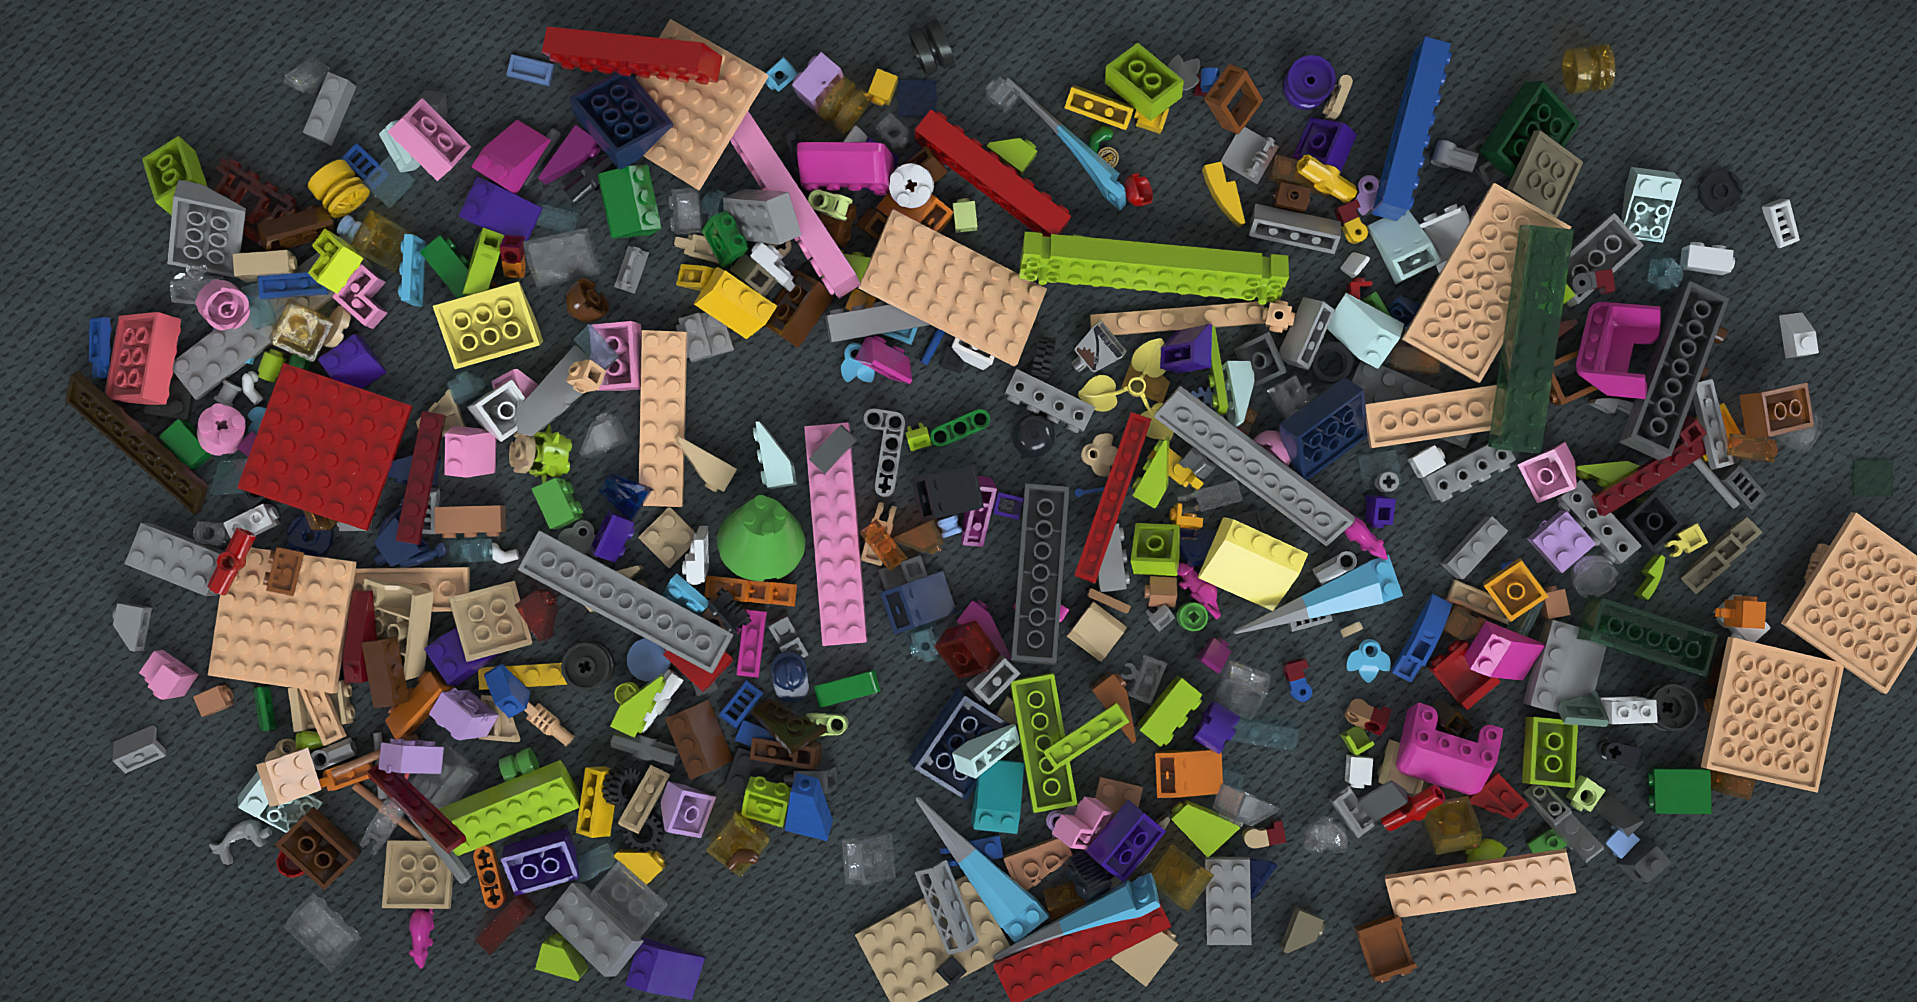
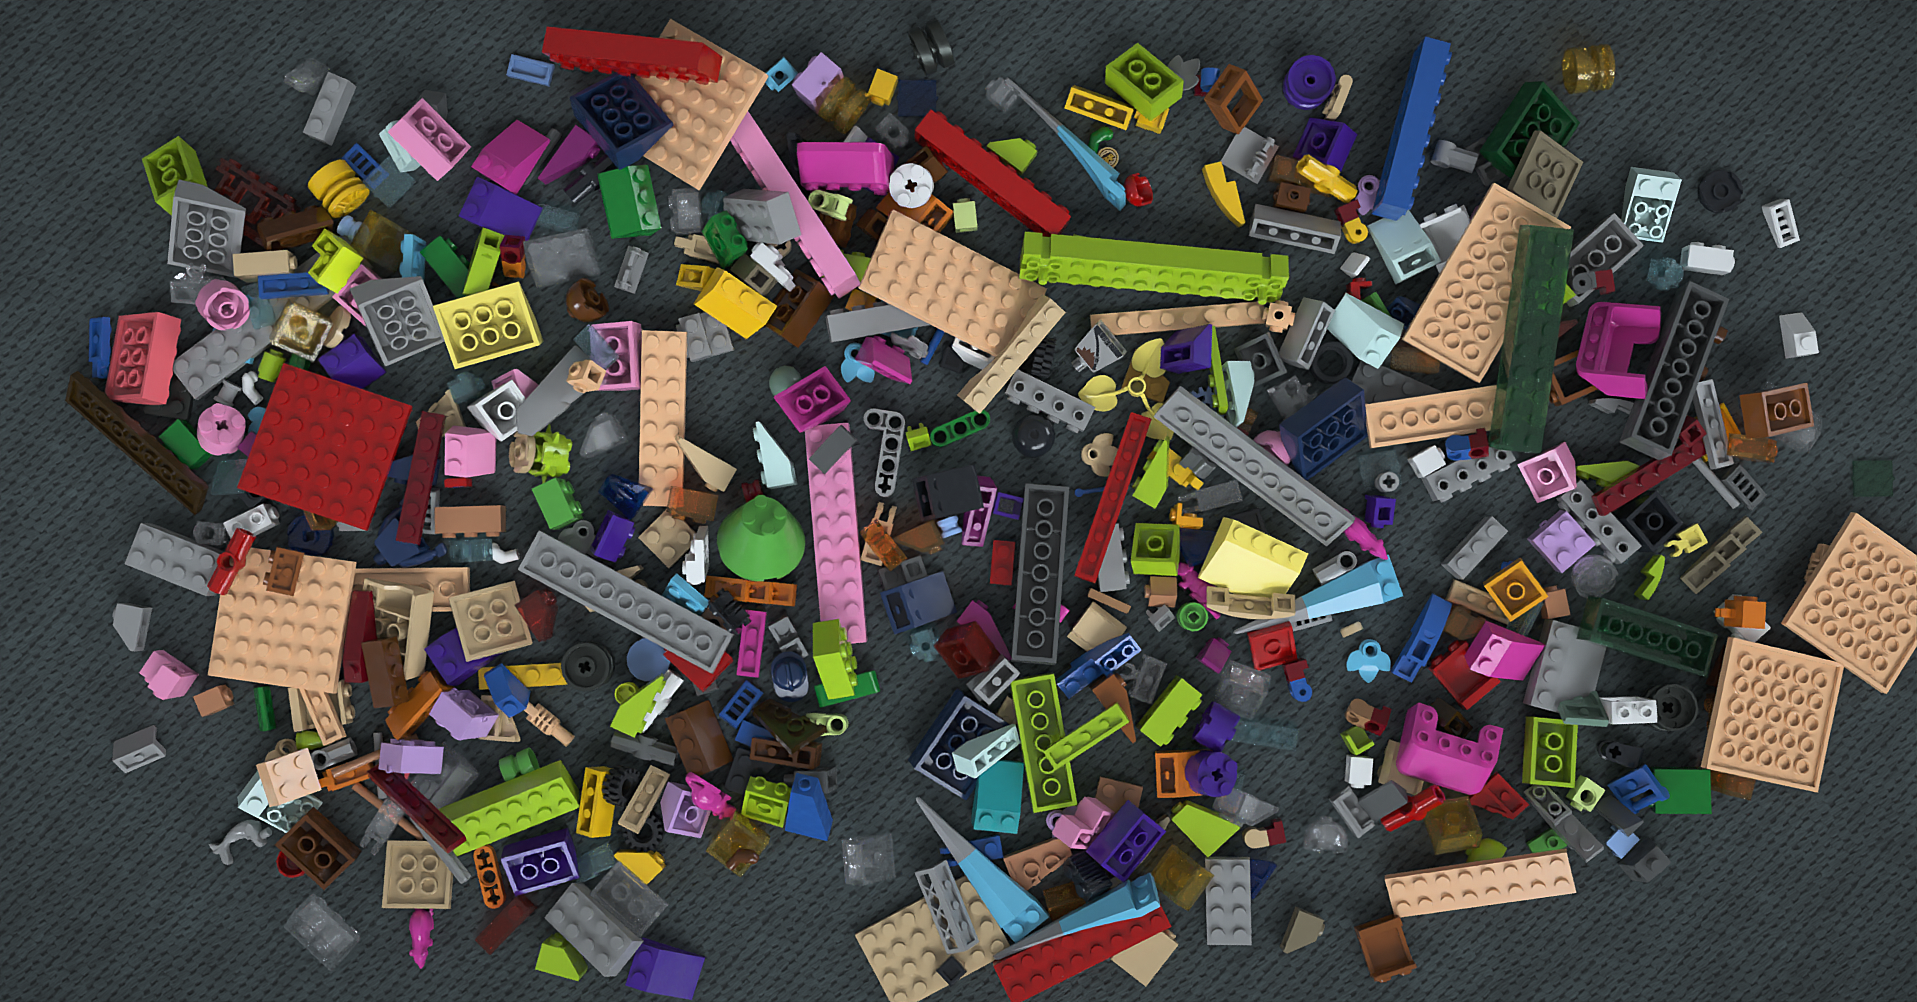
(398, 316): none -> light grey slope
(458, 482): none -> red tile
(692, 504): none -> clear orange brick
(709, 797): none -> dark pink animal
(752, 489): none -> dark red wheel
(783, 378): none -> sand green hair
(813, 400): none -> dark pink slope
(834, 659): none -> lime brick
(913, 345): none -> light grey plate
(992, 378): none -> tan arch
(1002, 562): none -> red plate
(1099, 660): none -> blue slope
(1211, 773): none -> dark purple brick
(1250, 606): none -> tan slope
(1272, 646): none -> red tile
(1467, 446): none -> leg
(1635, 783): none -> blue plate

